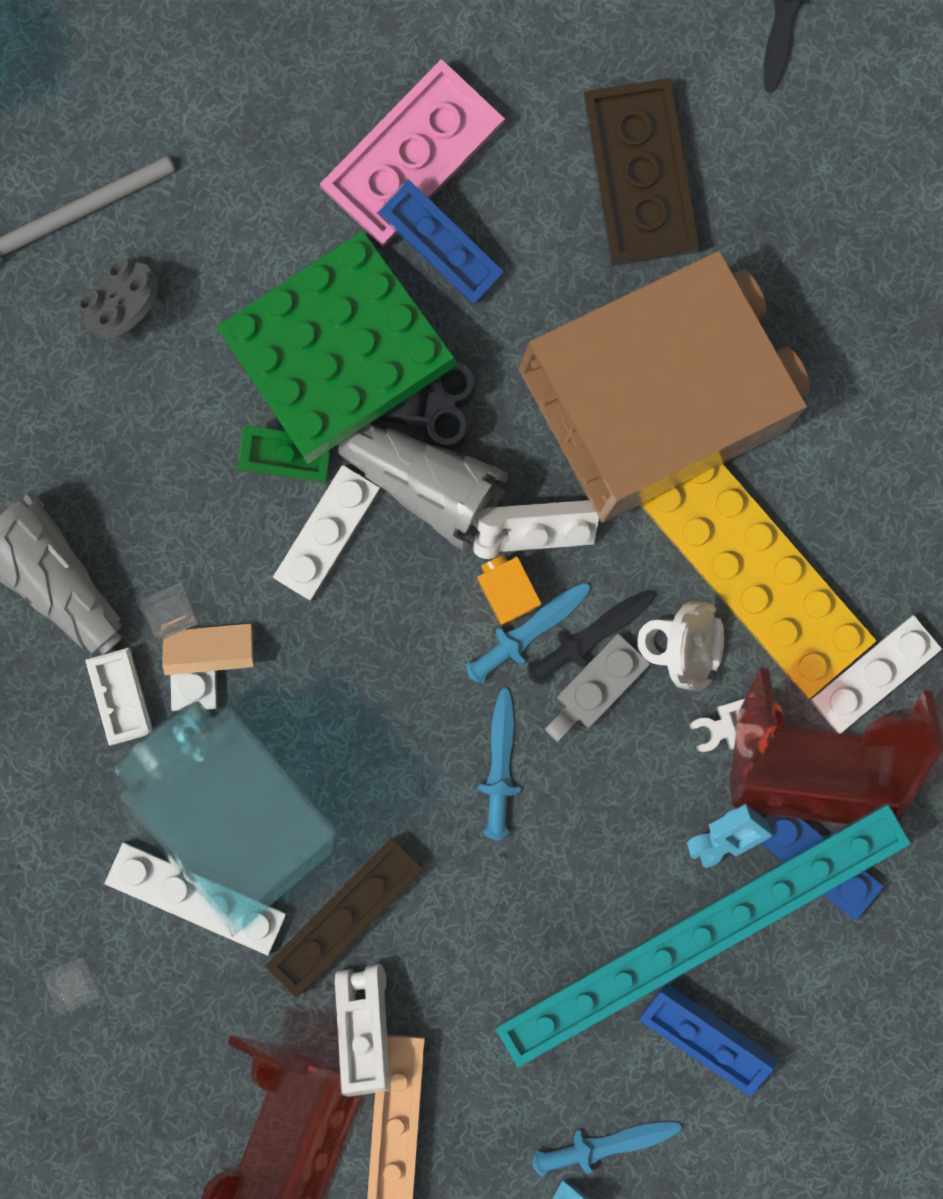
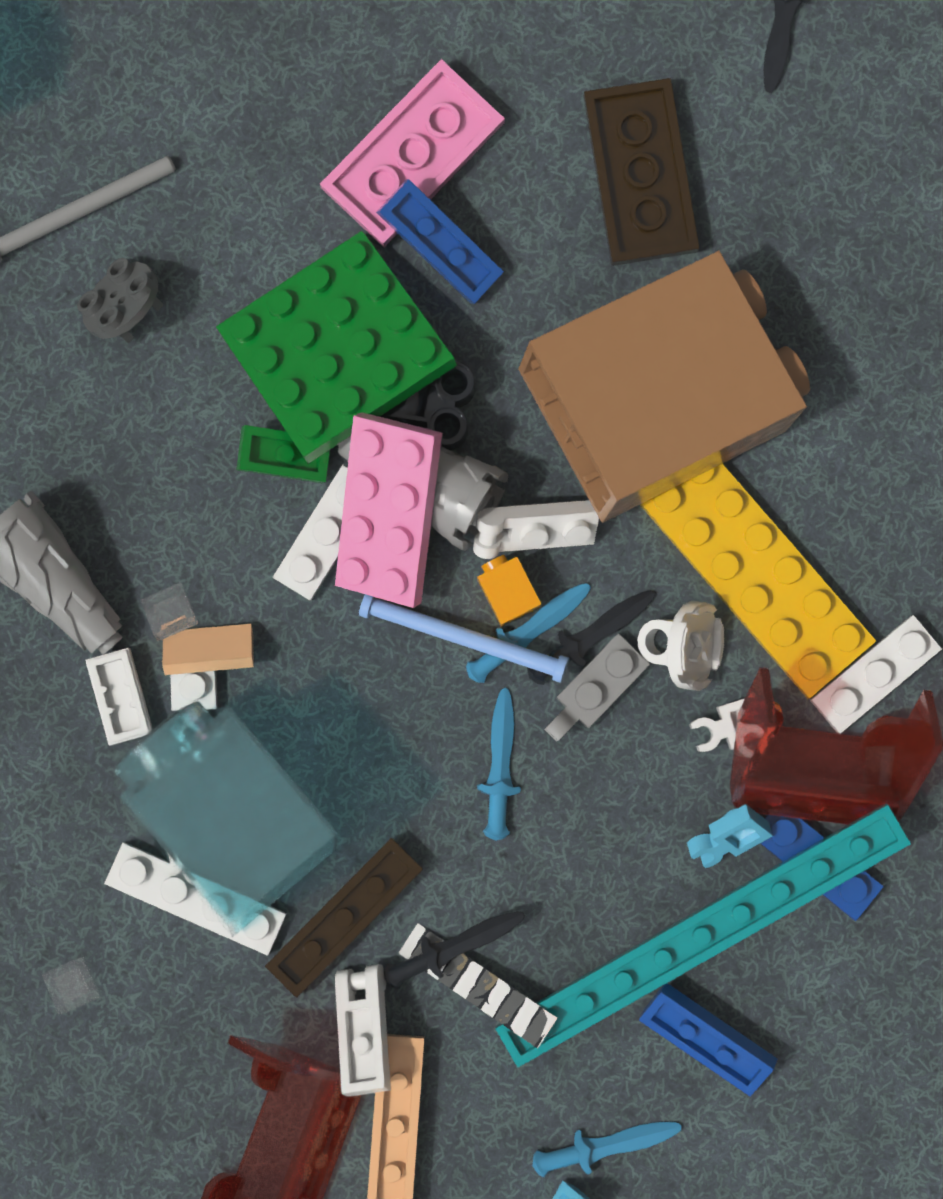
(388, 509): none -> bright pink plate
(438, 954): none -> black sword
(465, 637): none -> light blue bar
(486, 991): none -> sticker

